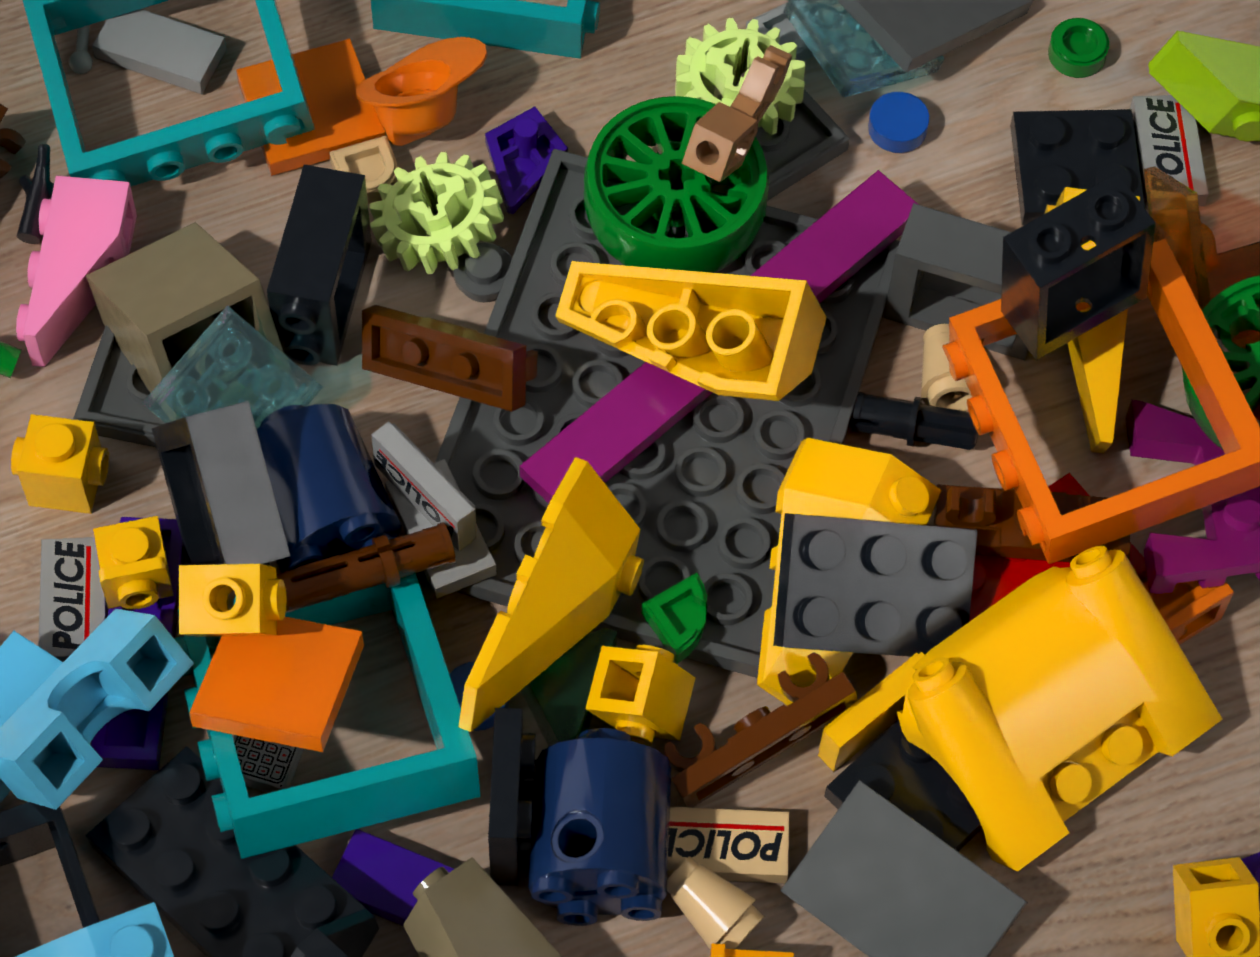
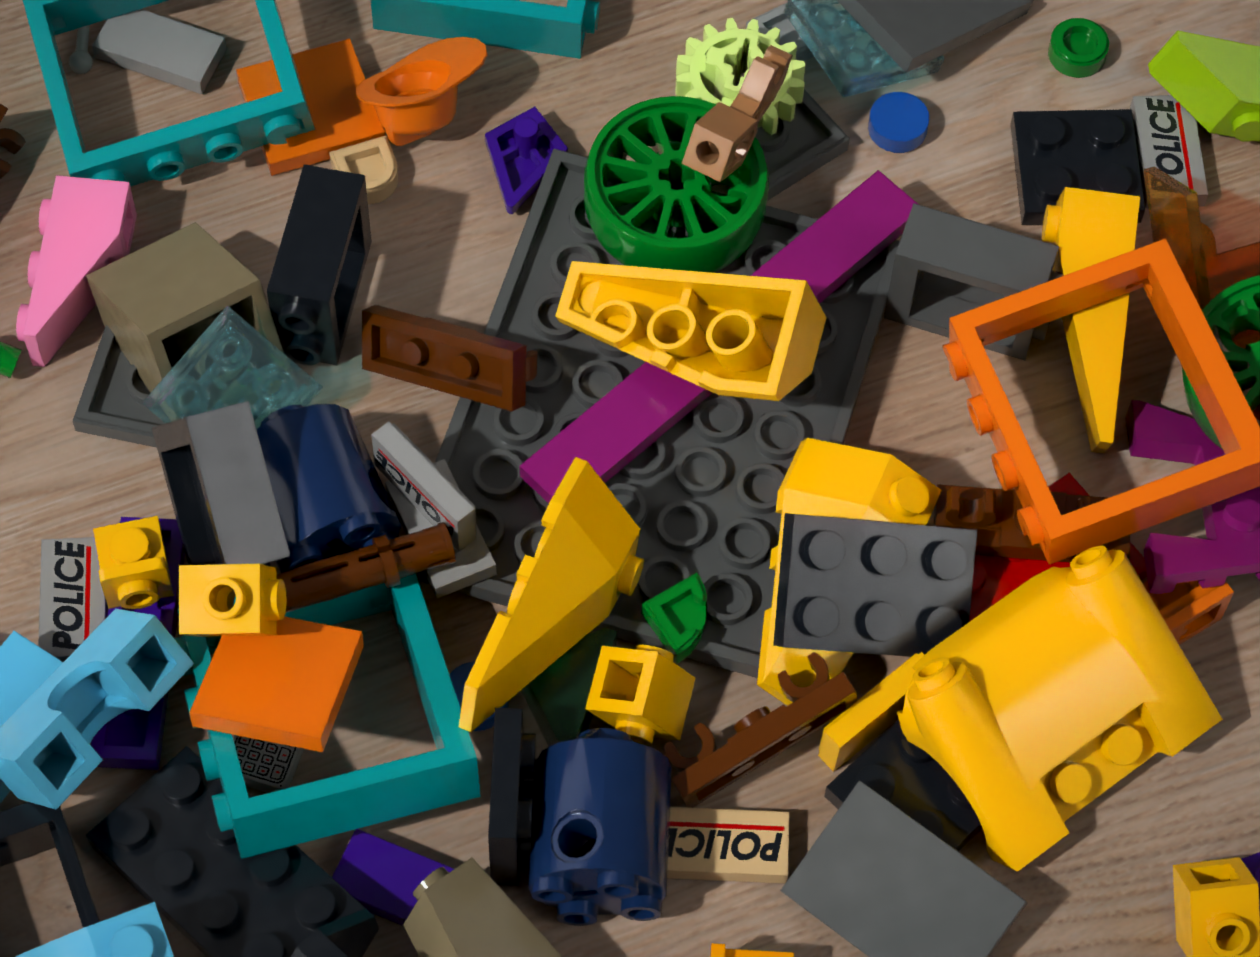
(35, 191): black bar -> none
(60, 463): yellow brick -> none
(407, 217): yellowish green gear -> none
(482, 277): dark grey plate -> none
(713, 905): tan cone -> none
(913, 421): black axle -> none
(938, 386): tan cone -> none
(1051, 273): black window -> none

